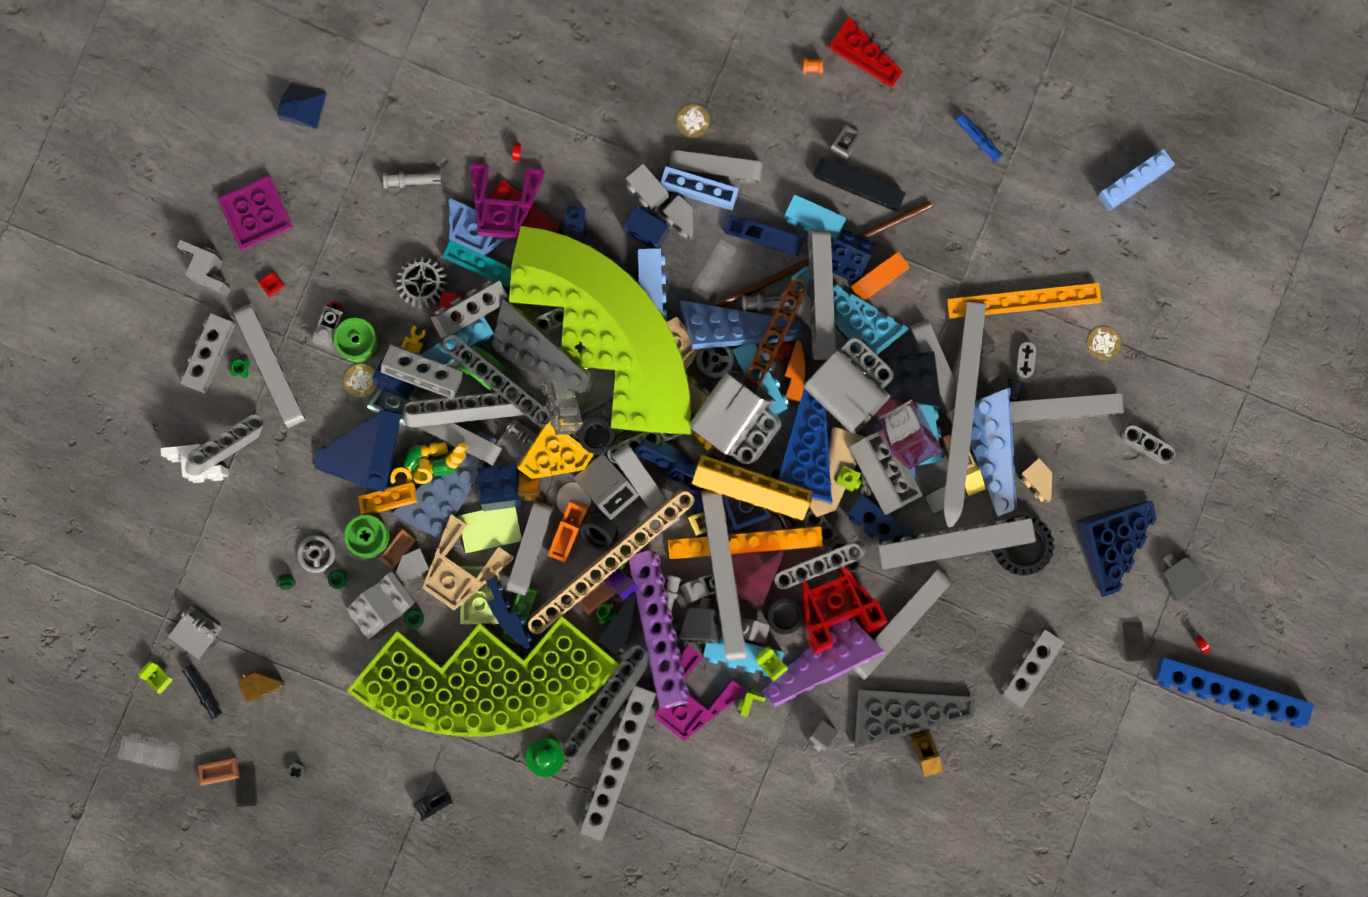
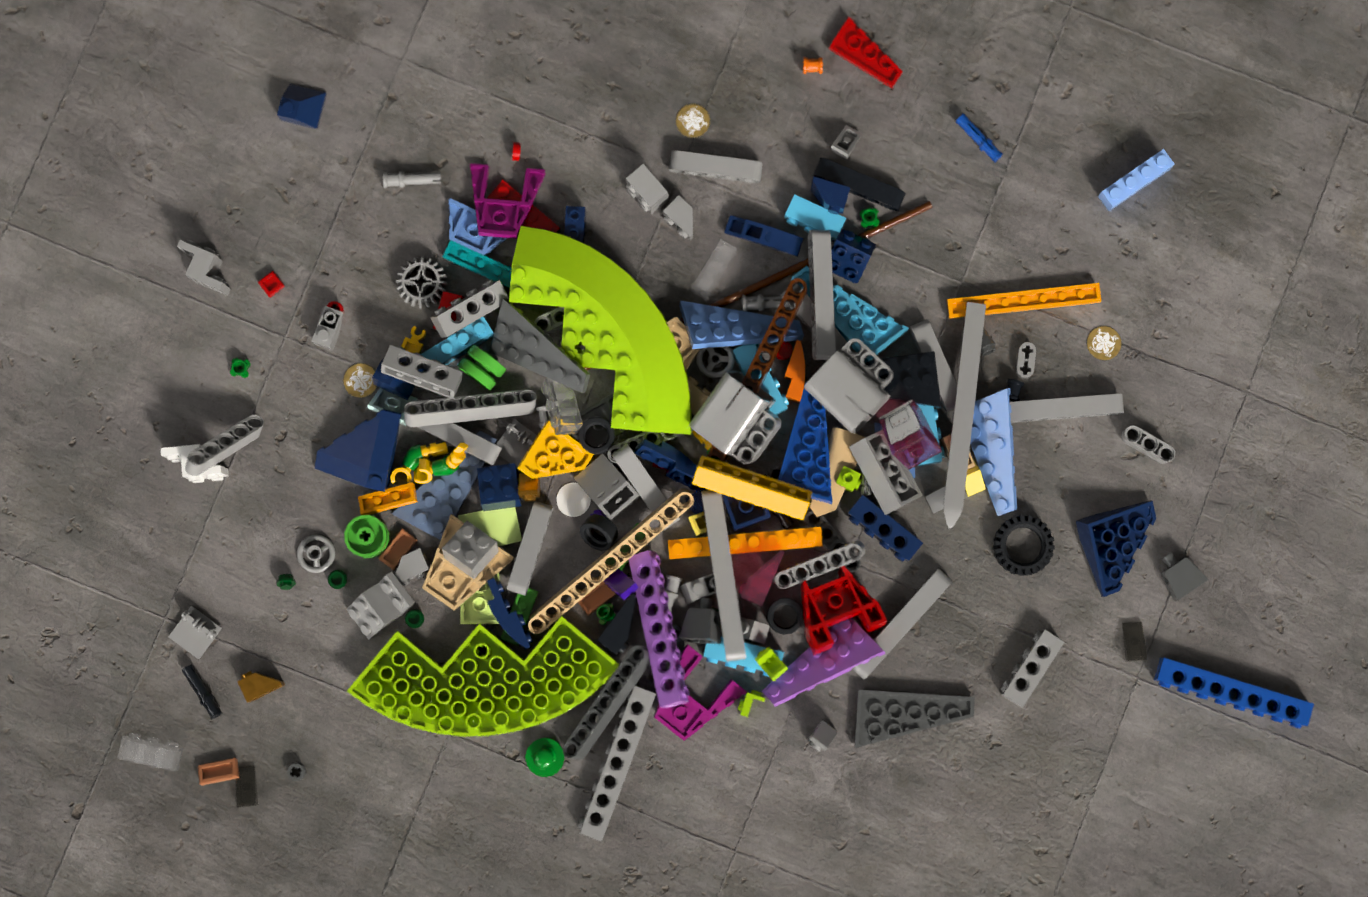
(155, 676): lime bracket -> none
(201, 382): light grey brick -> none
(255, 213): magenta plate -> none
(269, 365): light grey beam -> none
(346, 335): bright green wheel -> none
(431, 810): black piece -> none
(470, 549): none -> light grey brick
(505, 383): dark grey beam -> none
(568, 530): orange slope -> none
(646, 228): dark blue brick -> none
(651, 276): light blue brick -> none
(699, 188): light blue brick -> none
(830, 195): none -> dark blue slope
(868, 222): none -> green plate
(880, 277): orange slope -> none
(926, 753): pearl gold slope -> none
(956, 544): light grey brick -> none
(1039, 478): tan slope -> none
(1201, 643): red tile -> none

